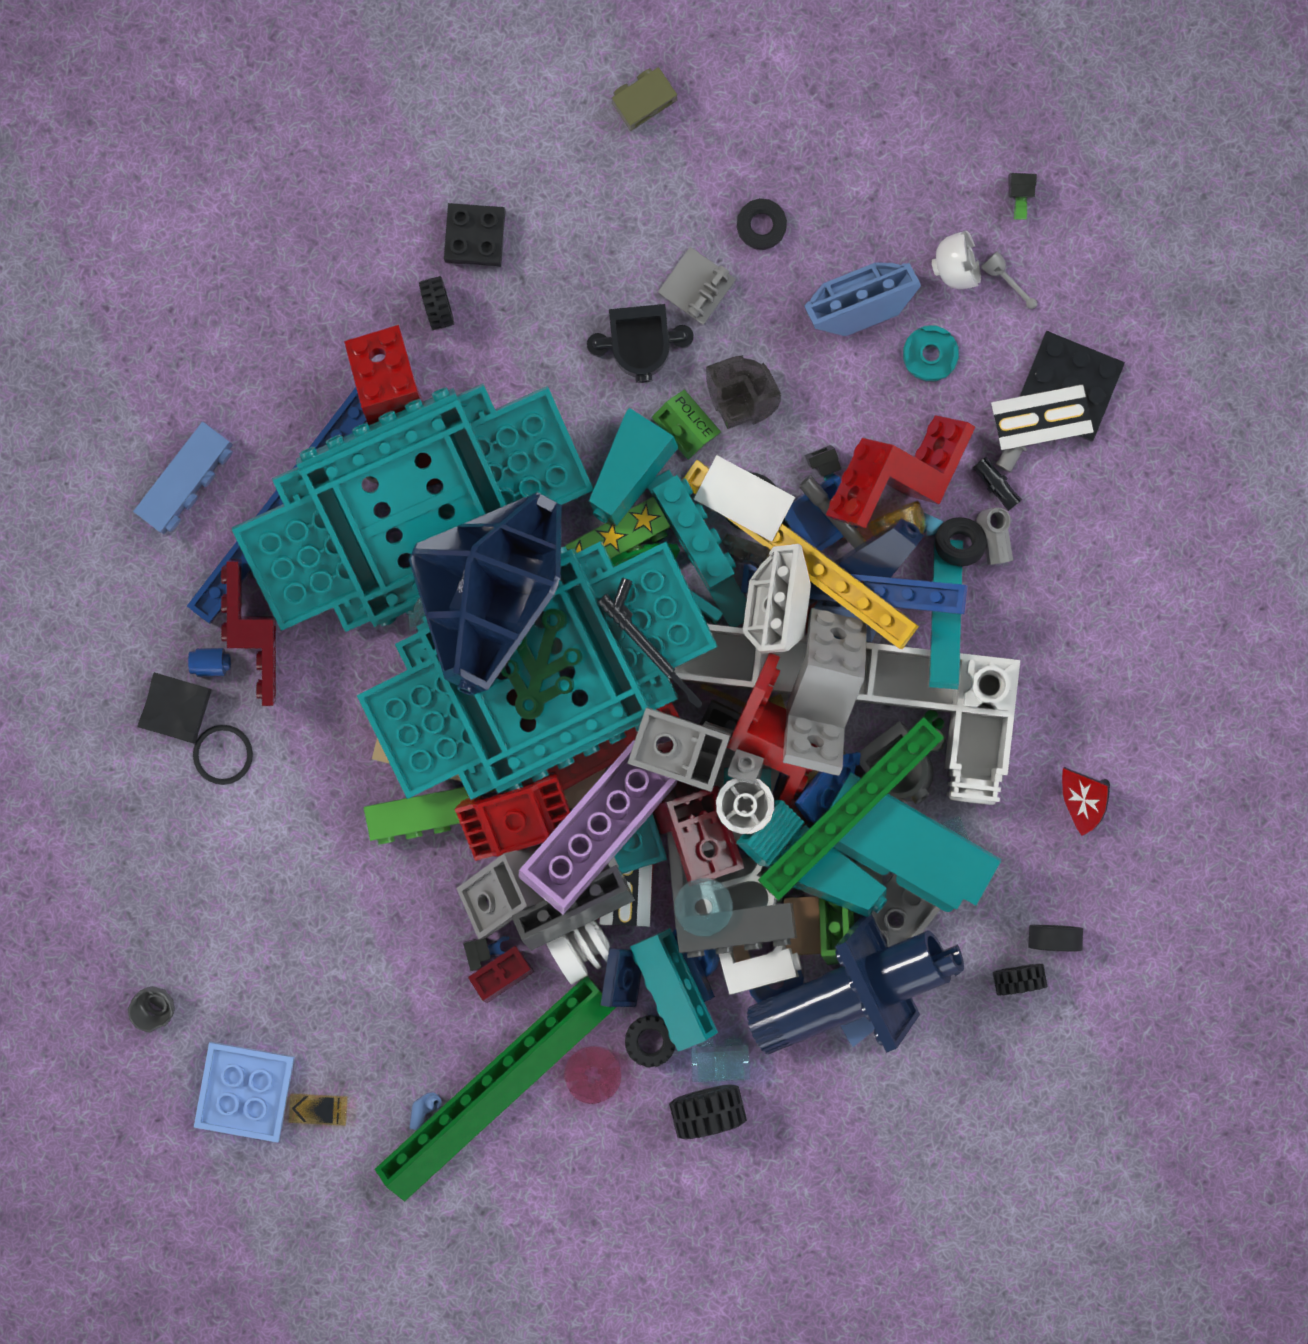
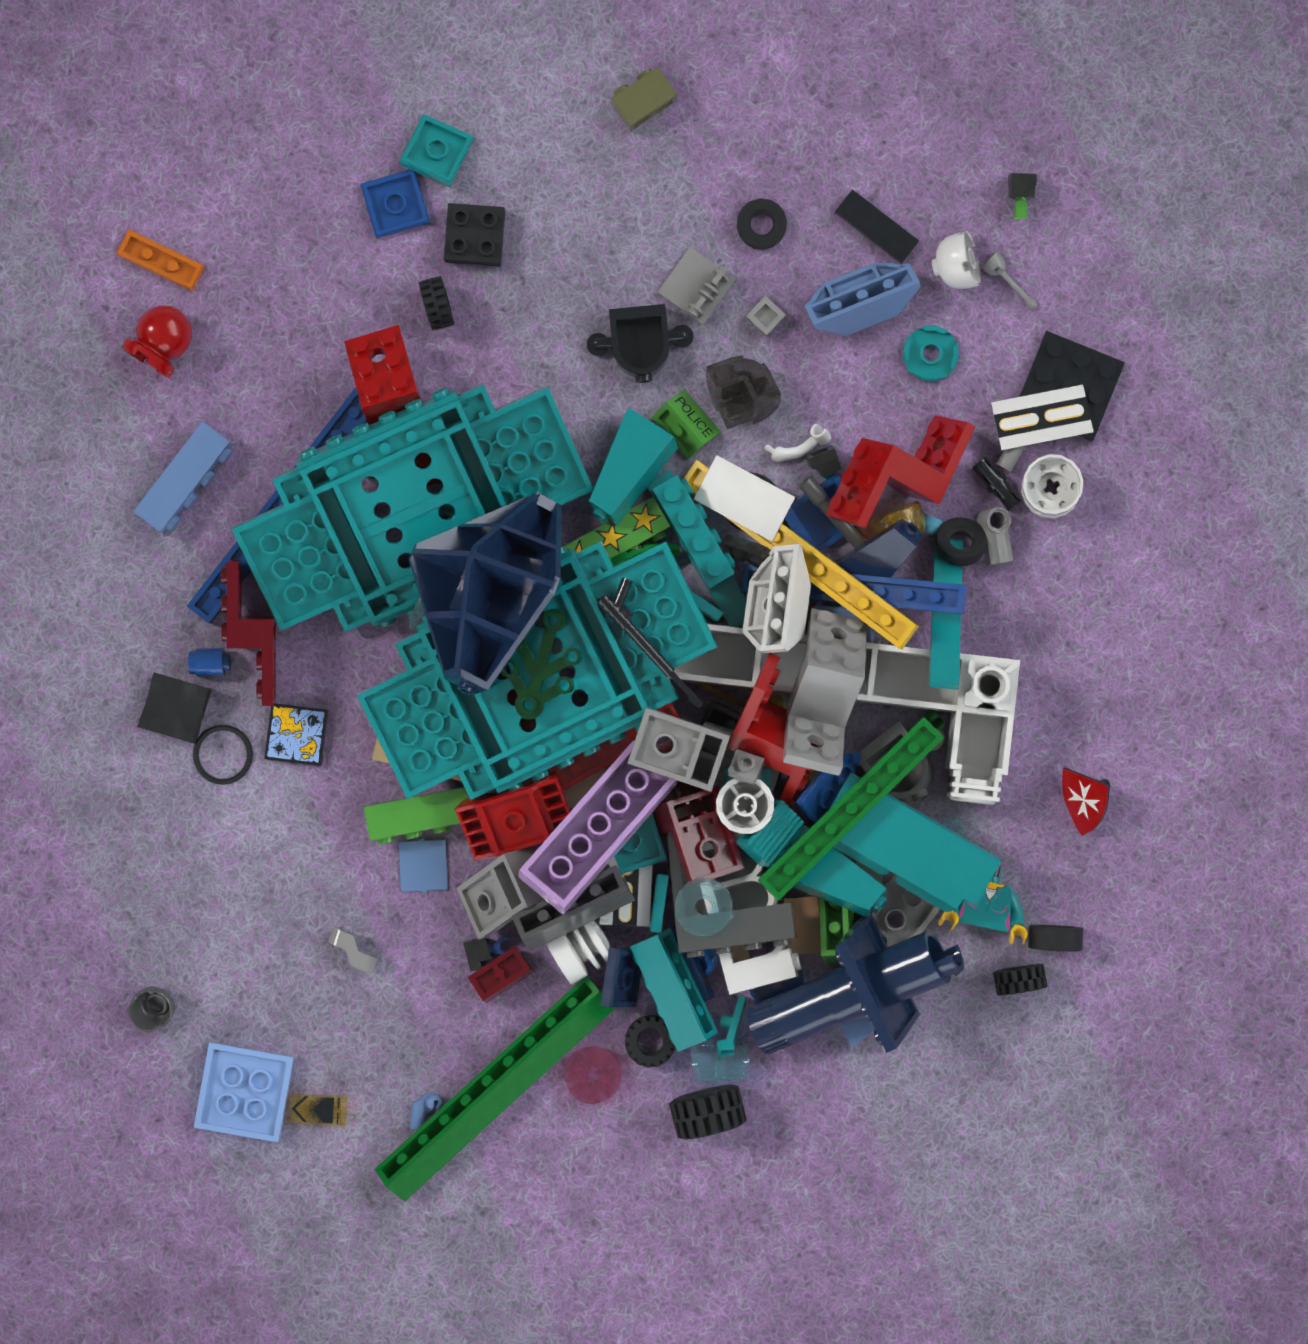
(160, 260): none -> orange tile
(161, 337): none -> red tile
(296, 734): none -> tile
(356, 957): none -> light grey piece
(395, 203): none -> blue tile
(423, 865): none -> medium blue piece
(436, 150): none -> teal tile
(658, 902): none -> teal tile
(726, 1046): none -> teal piece
(765, 316): none -> light grey plate
(785, 454): none -> white piece
(876, 226): none -> black tile
(996, 910): none -> teal torso
(1058, 471): none -> white wheel

